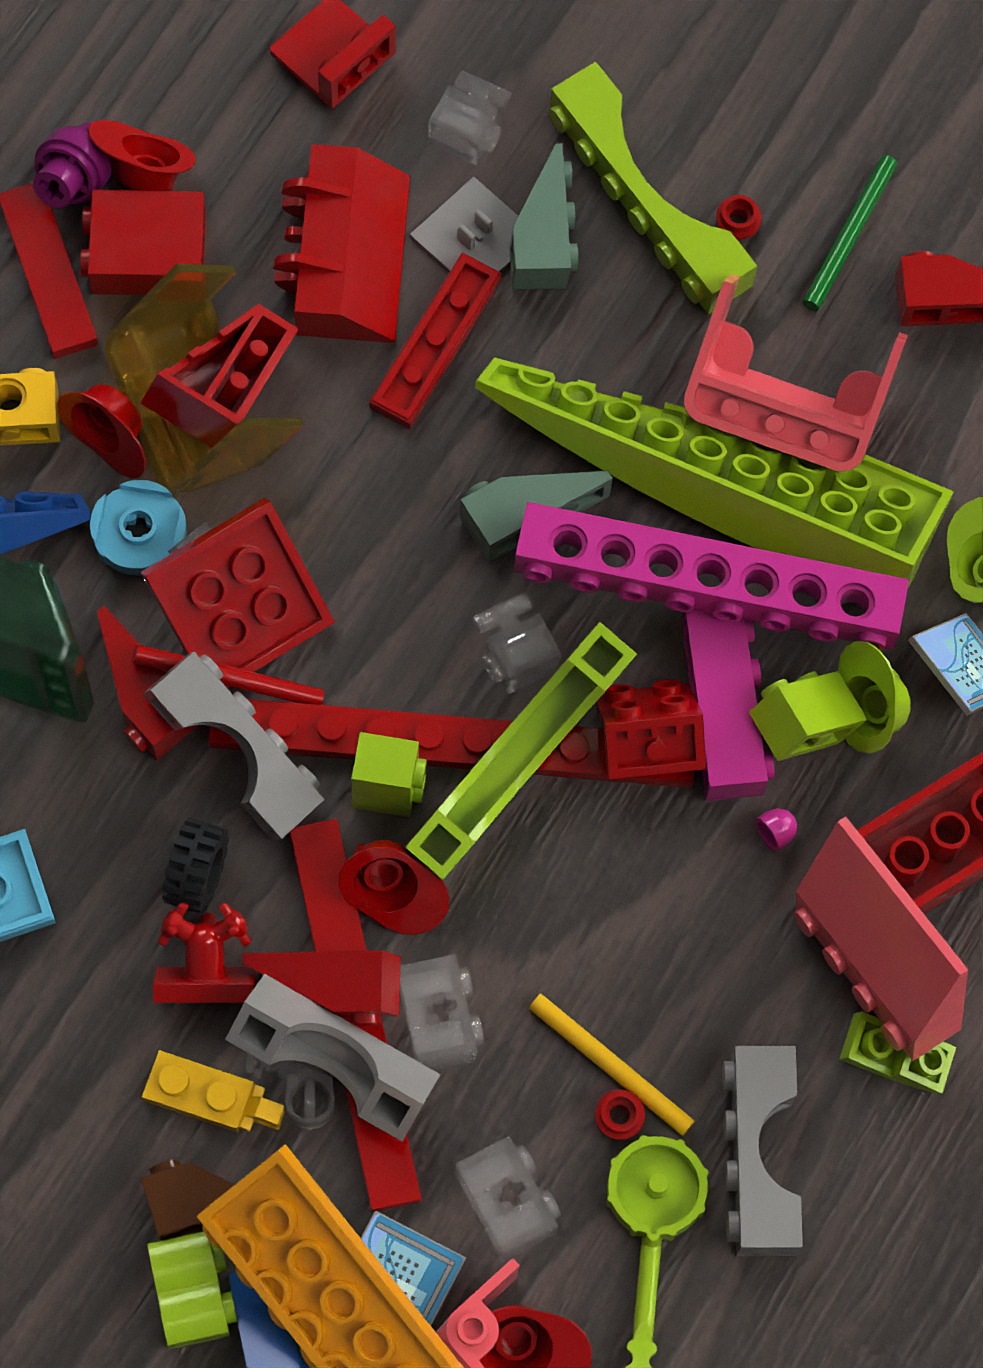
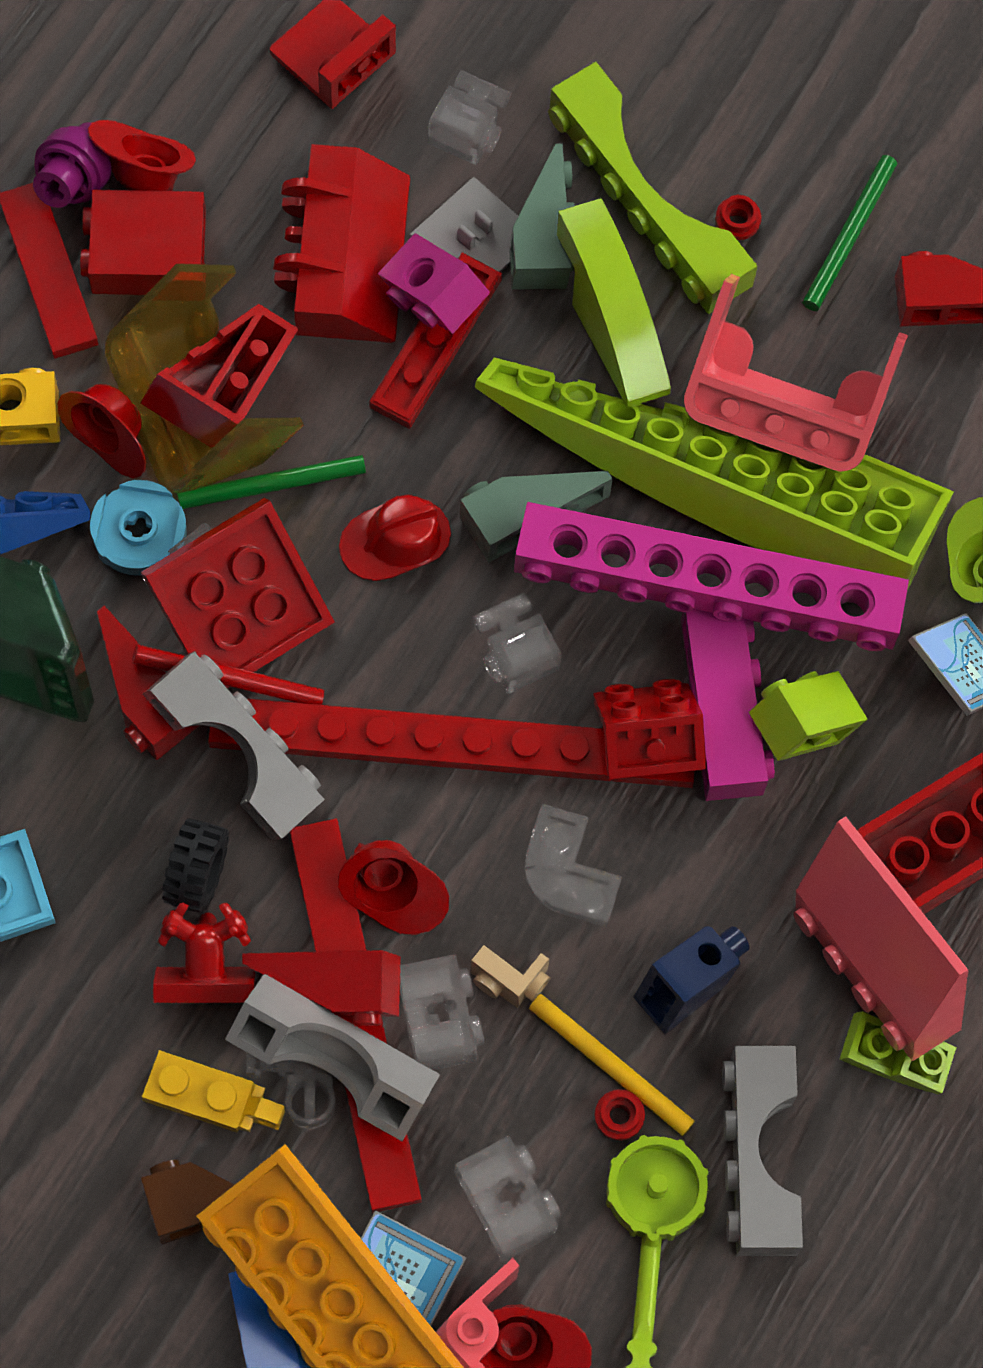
(190, 1290): lime brick -> none
(272, 482): none -> green bar
(387, 775): lime brick -> none
(394, 538): none -> red piece
(432, 284): none -> dark pink brick
(499, 978): none -> tan bracket
(520, 750): lime arch -> none
(558, 878): none -> clear plate
(612, 303): none -> lime slope
(690, 975): none -> dark blue torso
(776, 828): dark pink hinge -> none
(878, 693): lime piece -> none

